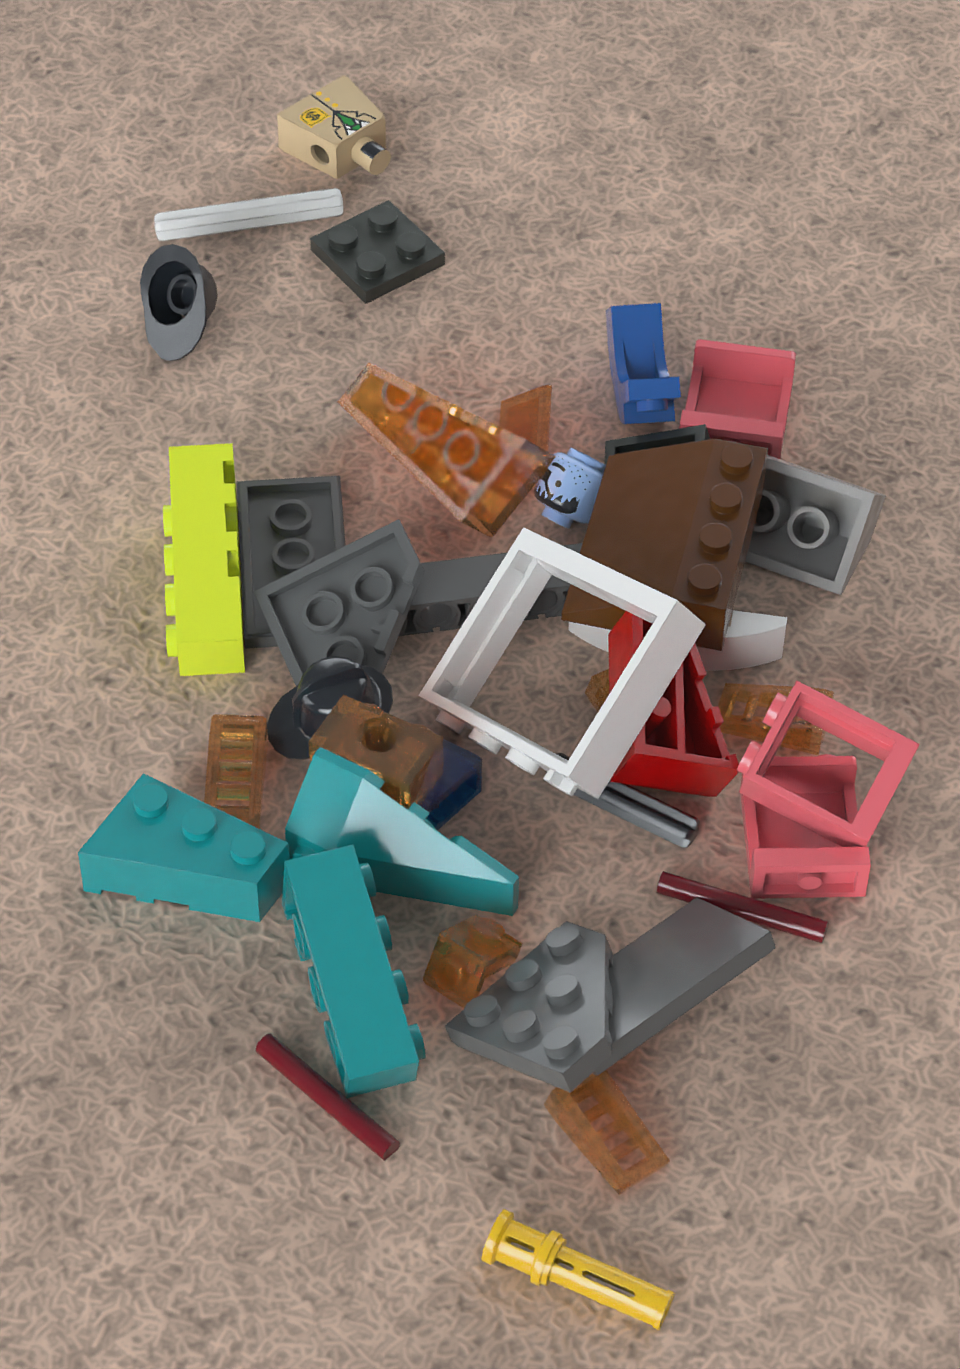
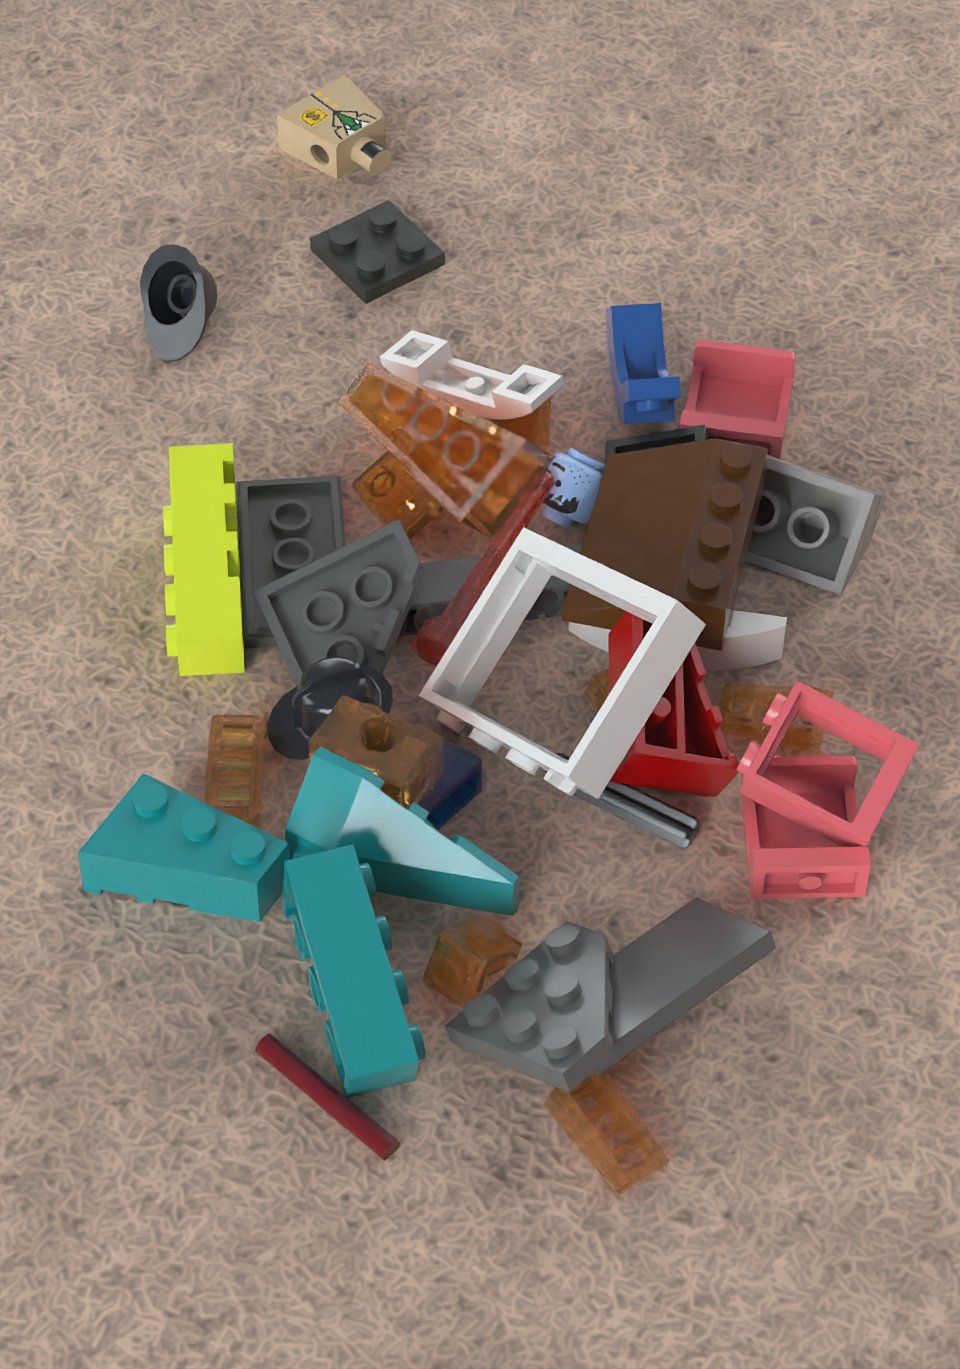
(248, 214): white axle -> none
(396, 495): none -> clear orange bracket
(437, 634): none -> clear red piece
(477, 389): none -> white slope
(549, 1250): yellow pin -> none
(744, 907): dark red bar -> none

